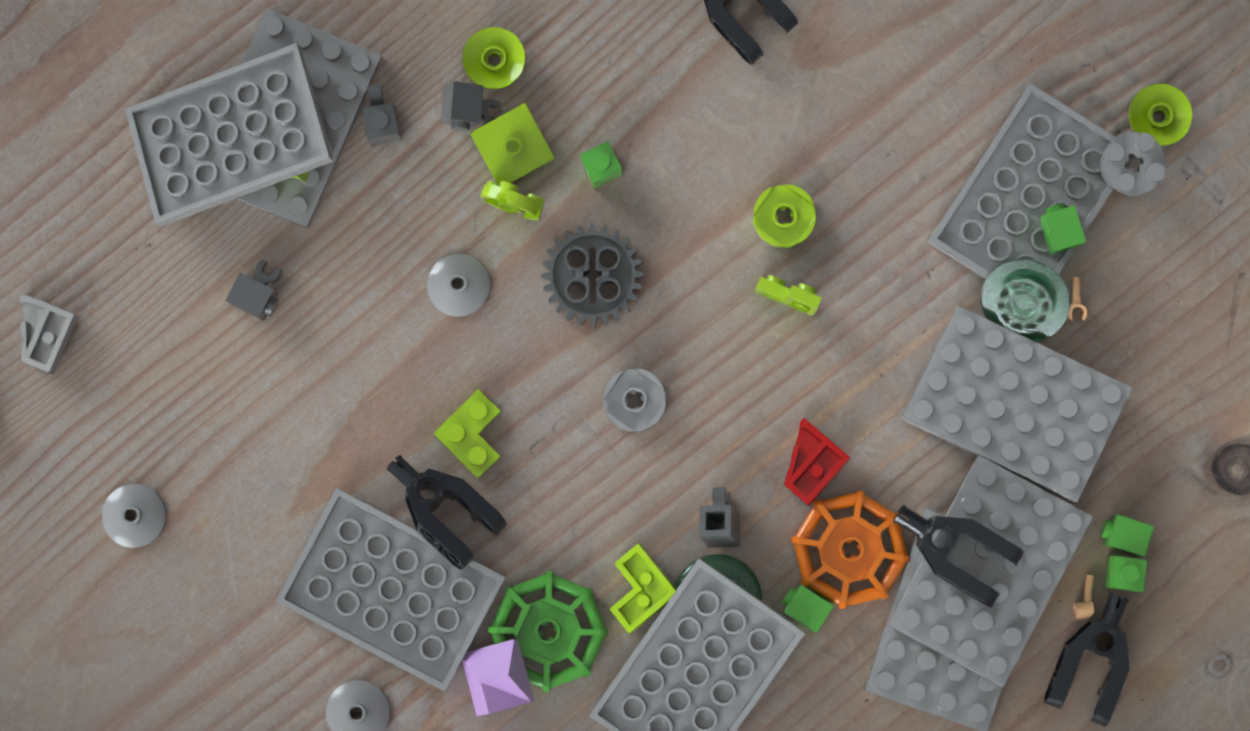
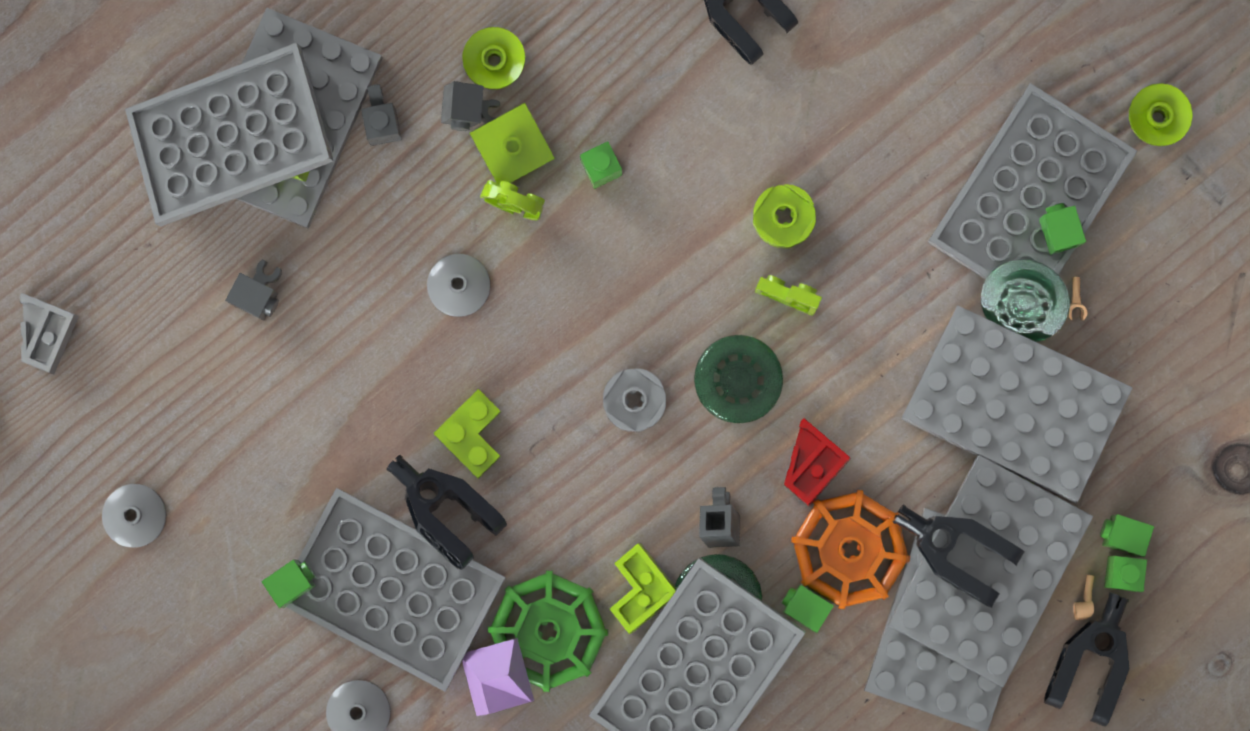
(289, 582): none -> bright green brick
(621, 275): dark grey gear -> none
(738, 379): none -> clear green wheel
(1125, 180): light grey plate -> none

